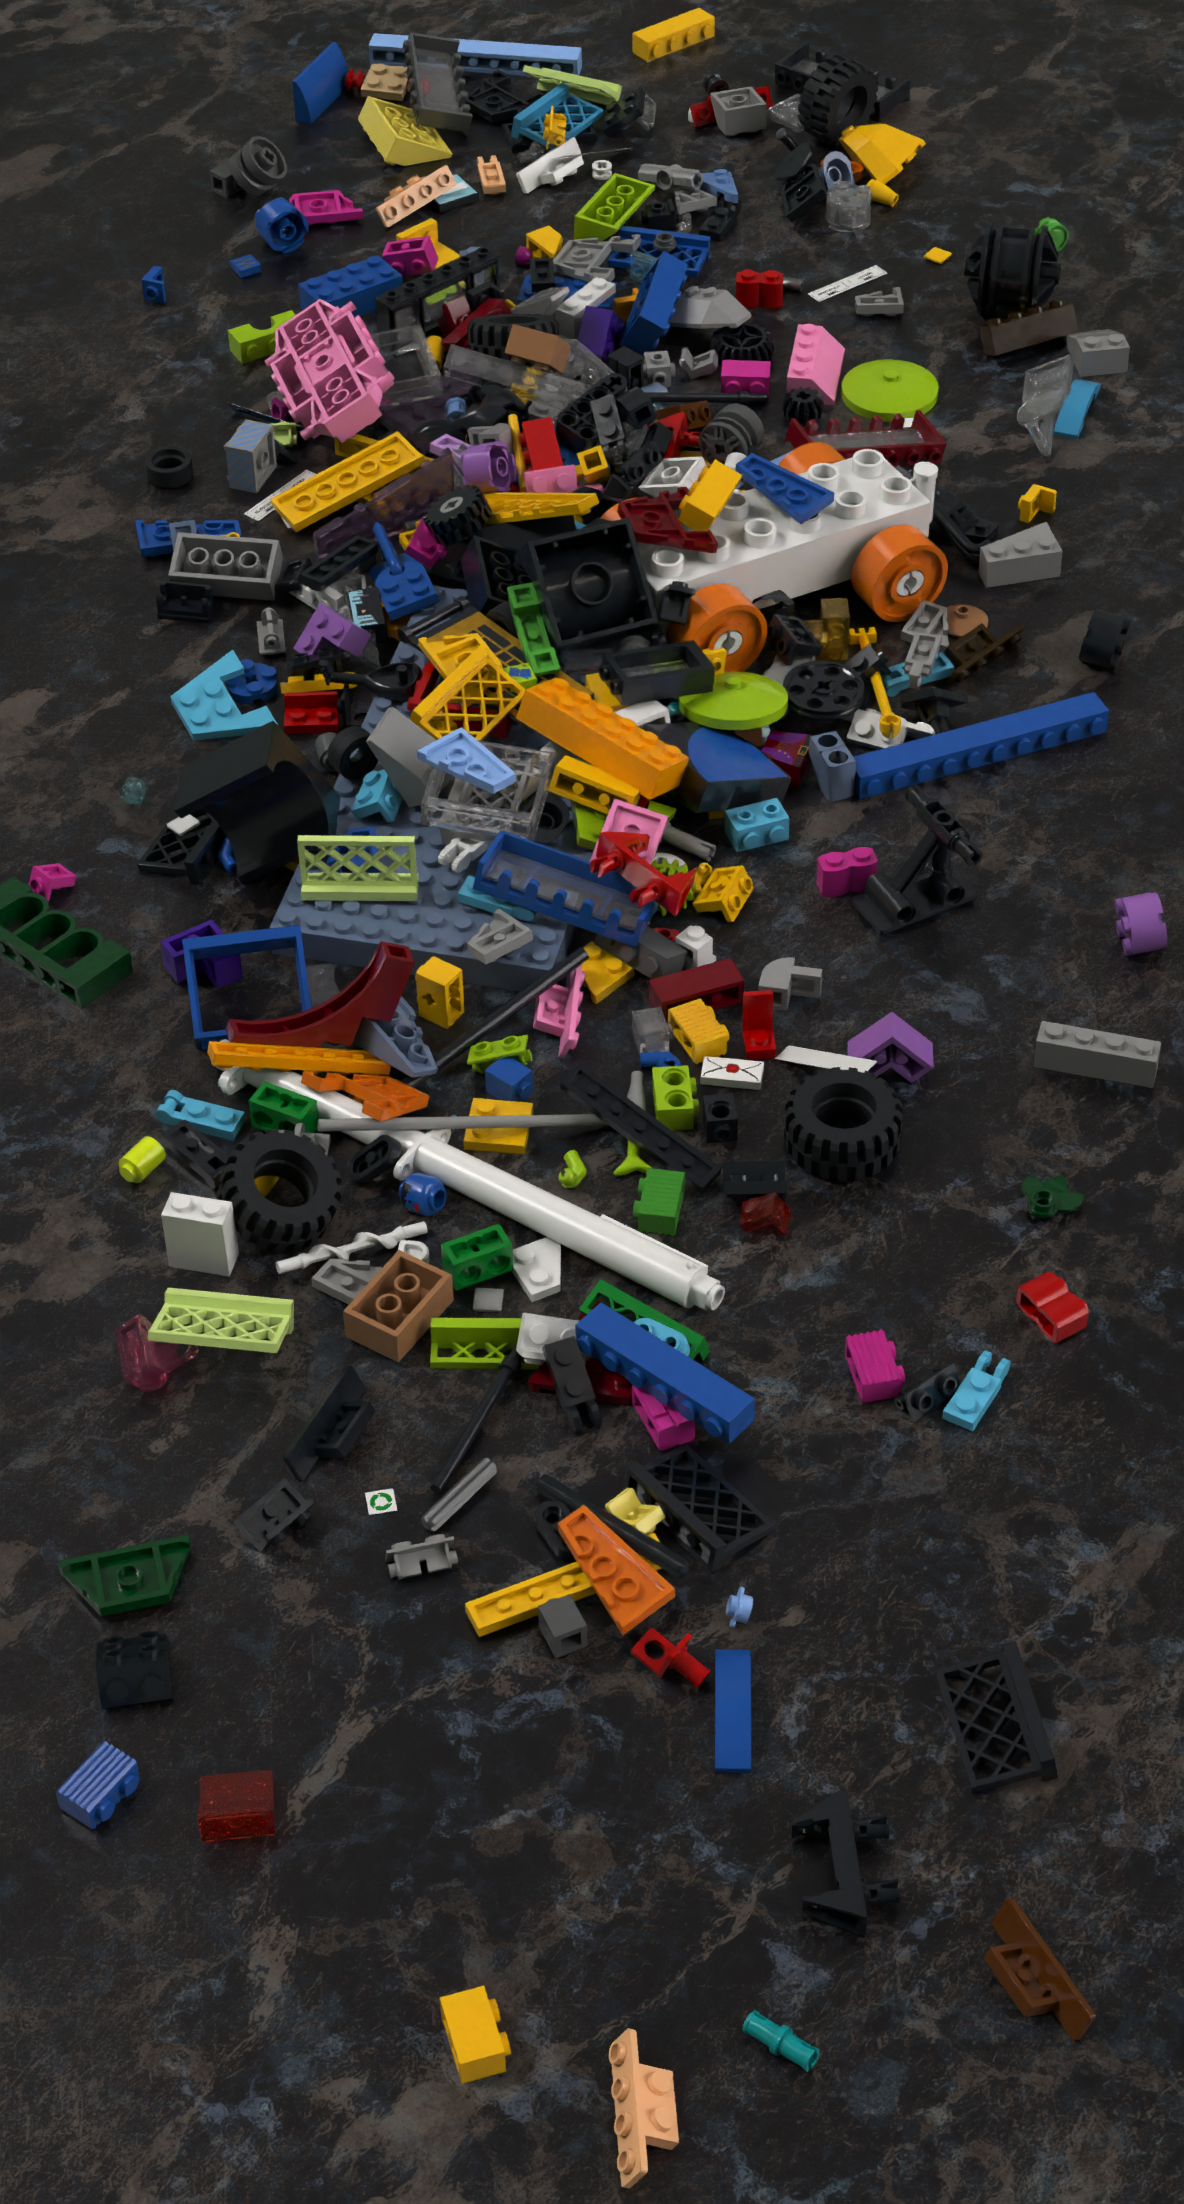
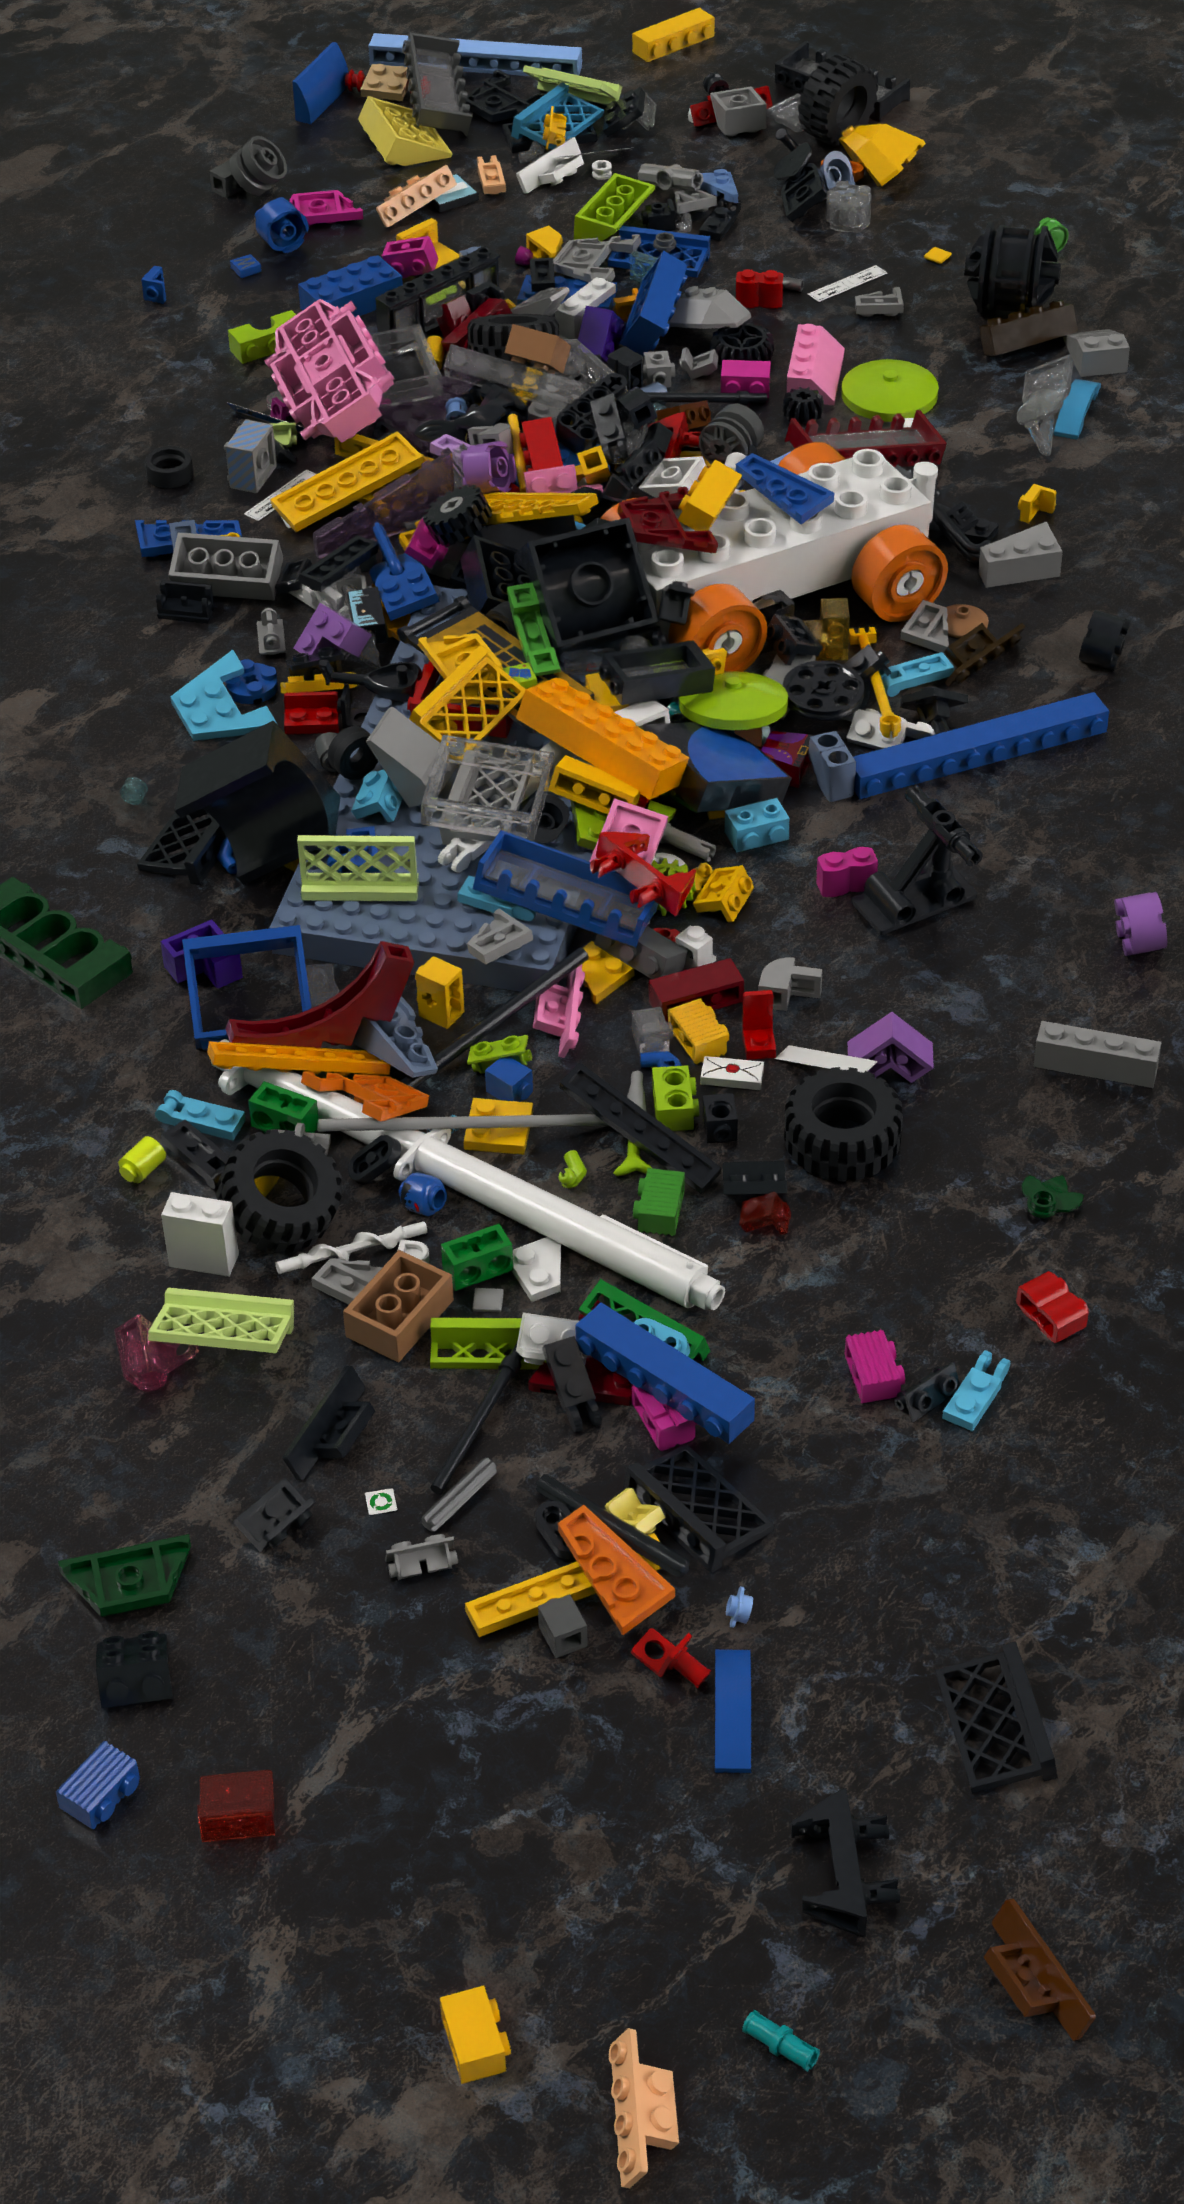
(50, 877): dark pink bracket -> none
(183, 825): white piece -> none
(467, 760): light blue wing -> none
(882, 193): yellow cone -> none
(921, 657): light grey hinge -> none

